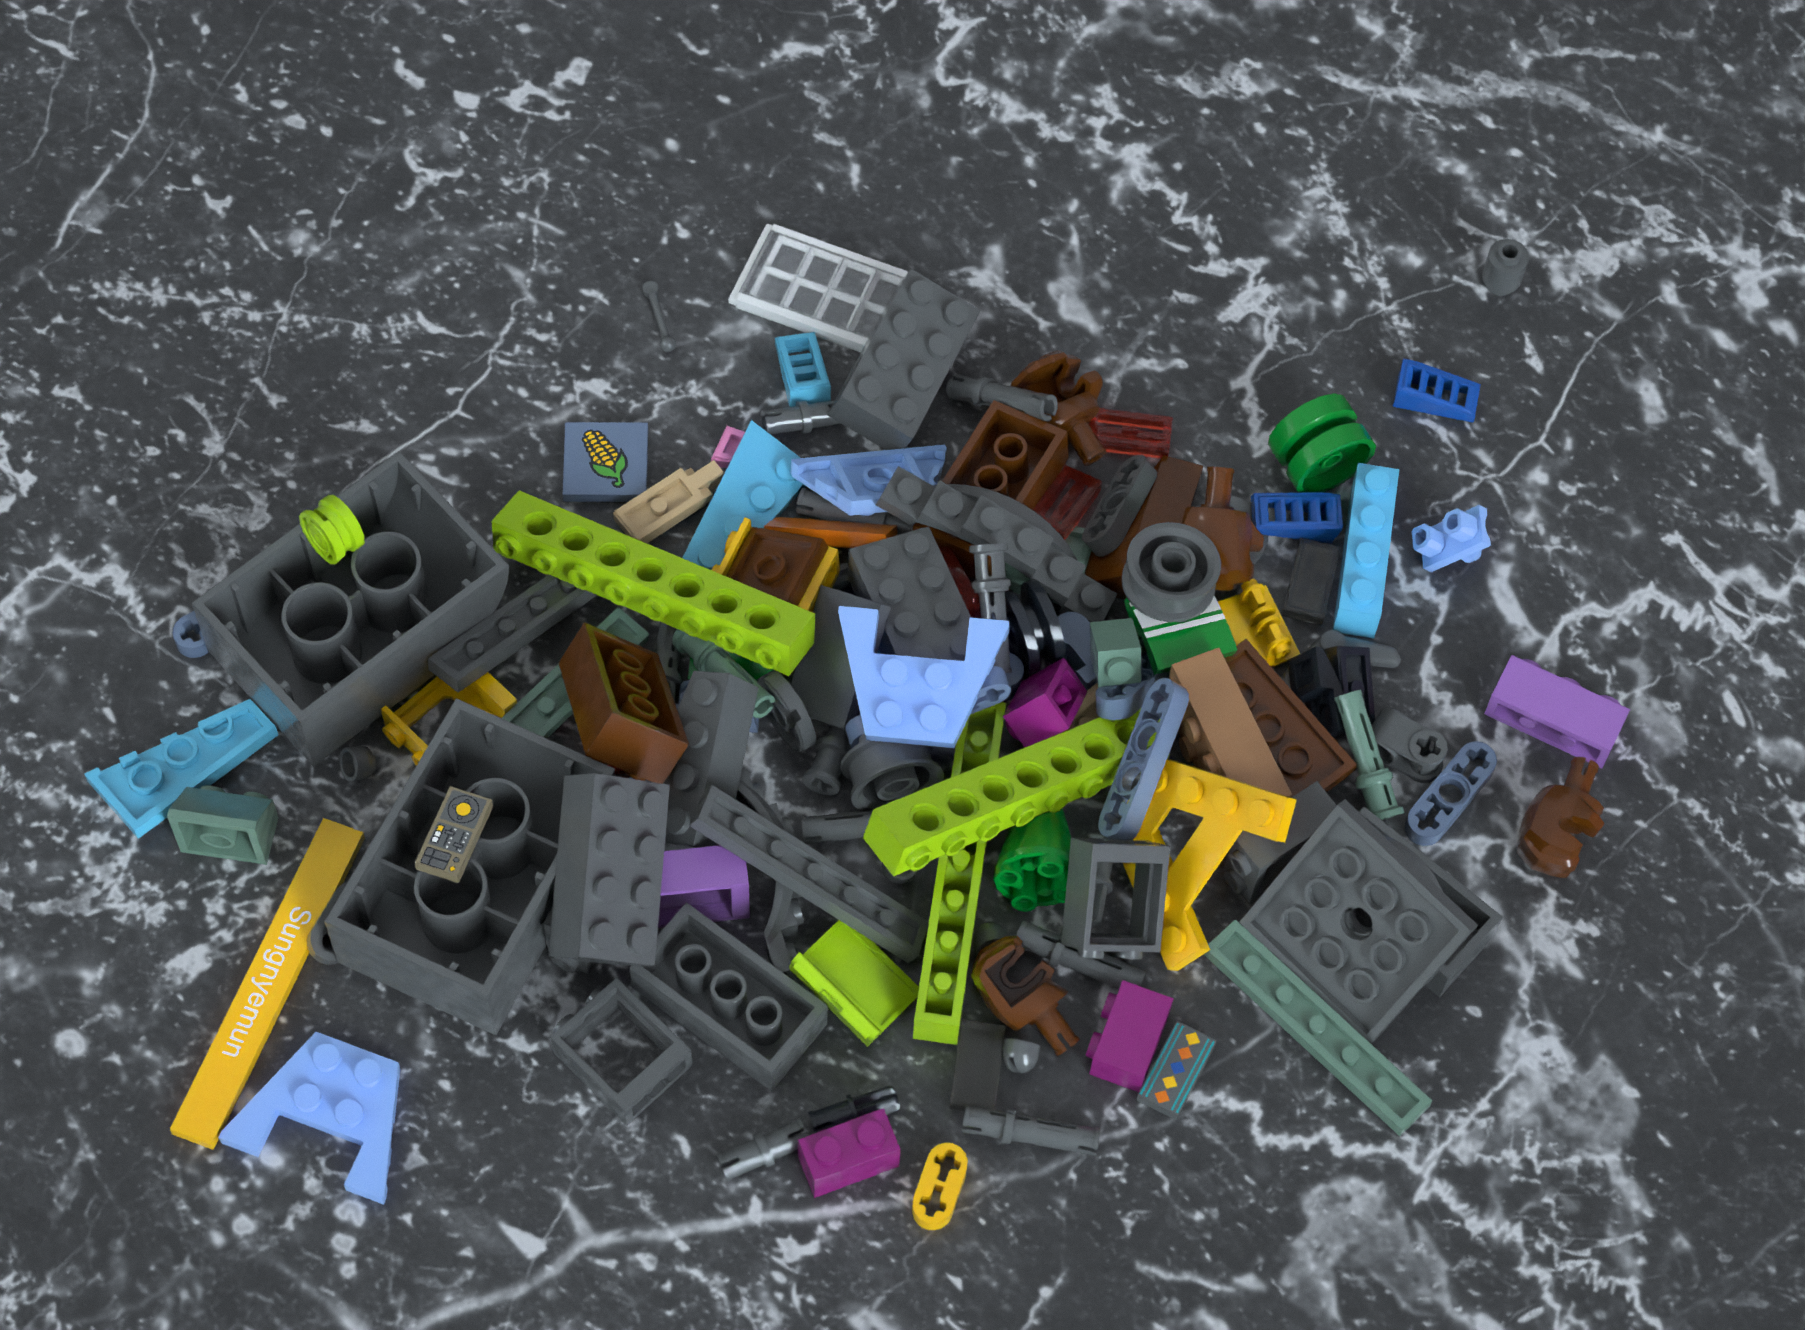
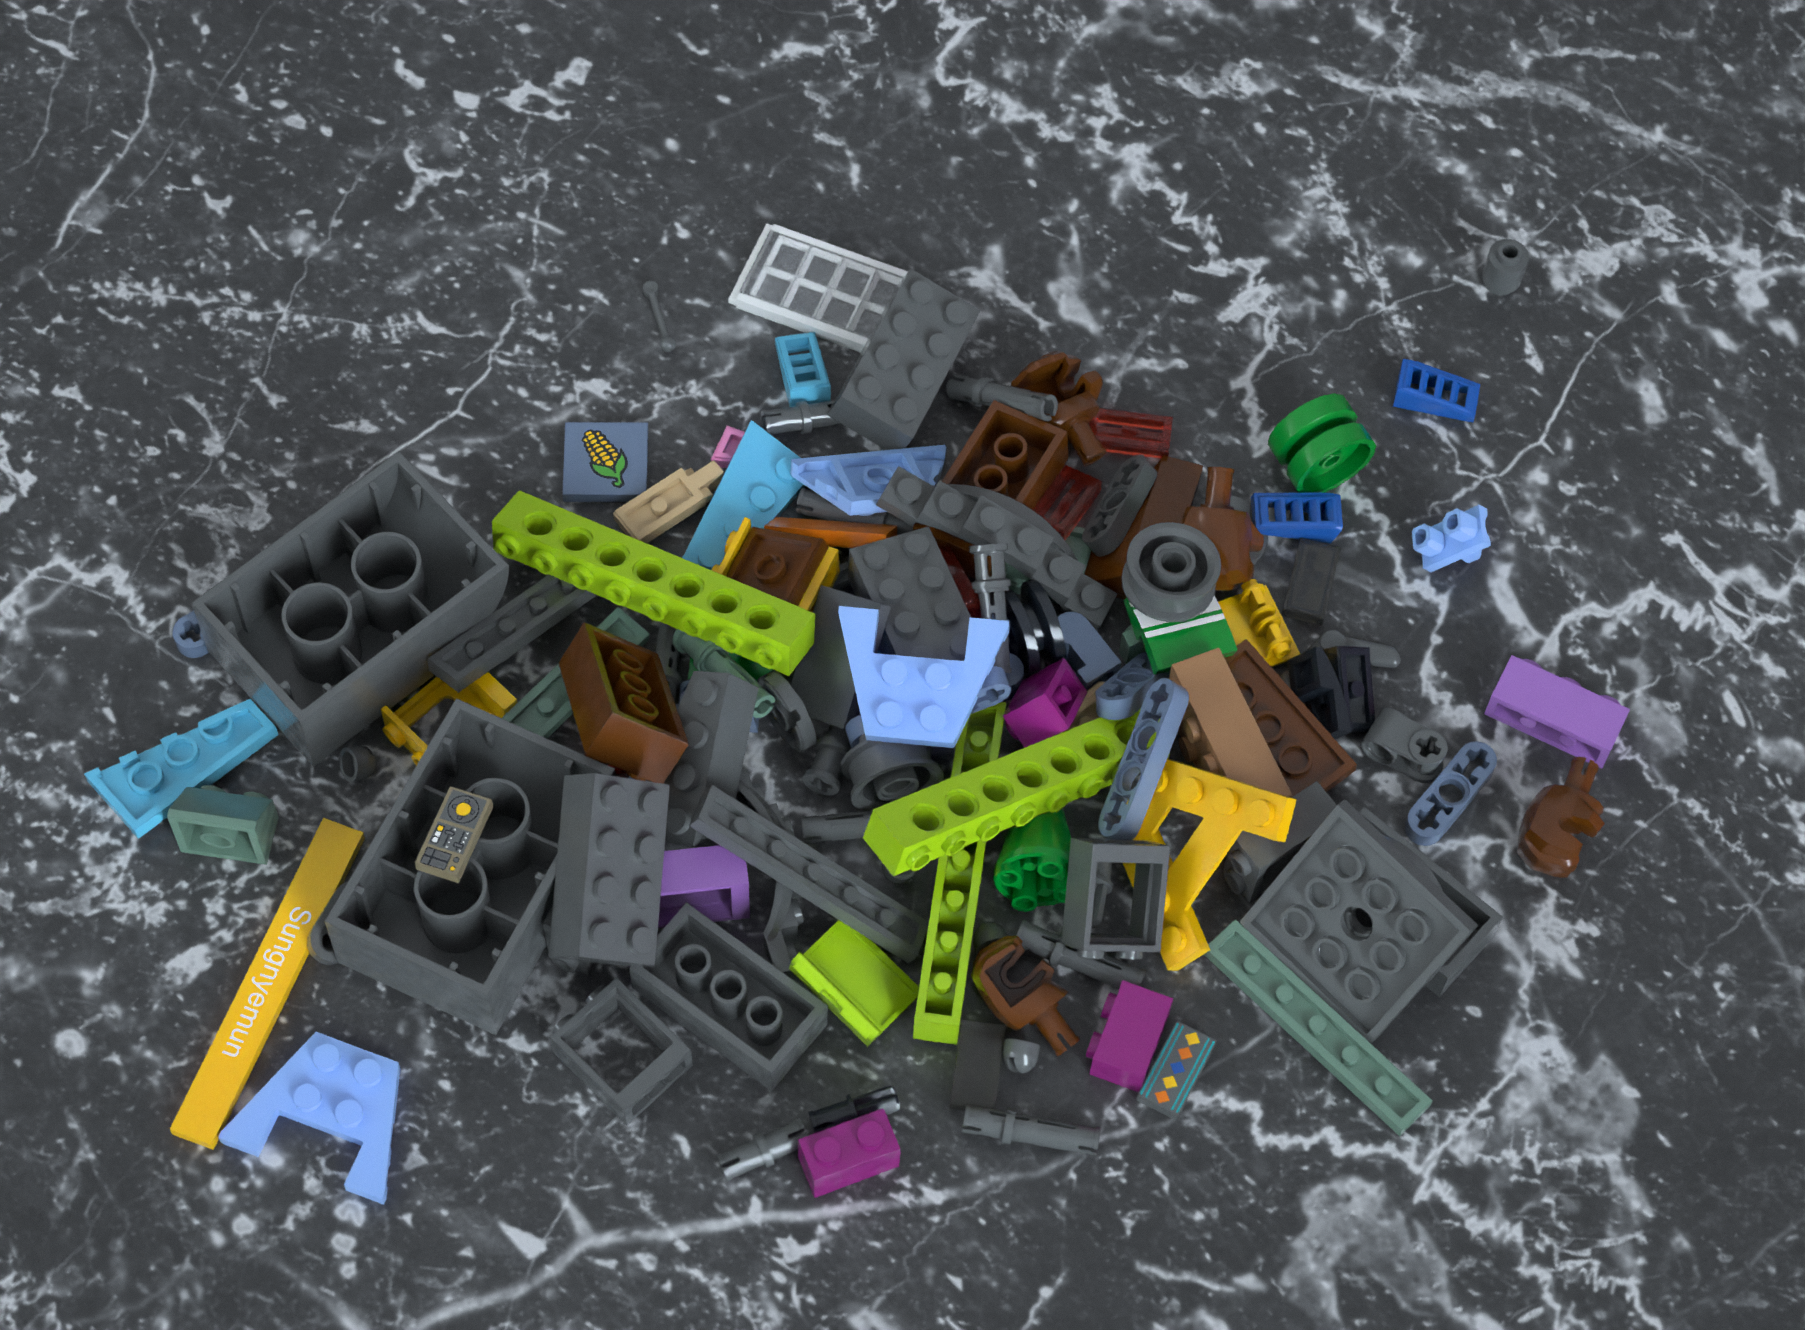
(332, 529): lime wheel -> none
(949, 1190): yellow beam -> none
(1115, 652): sand green brick -> none
(1366, 550): medium azure brick -> none
(1373, 777): sand green pin -> none

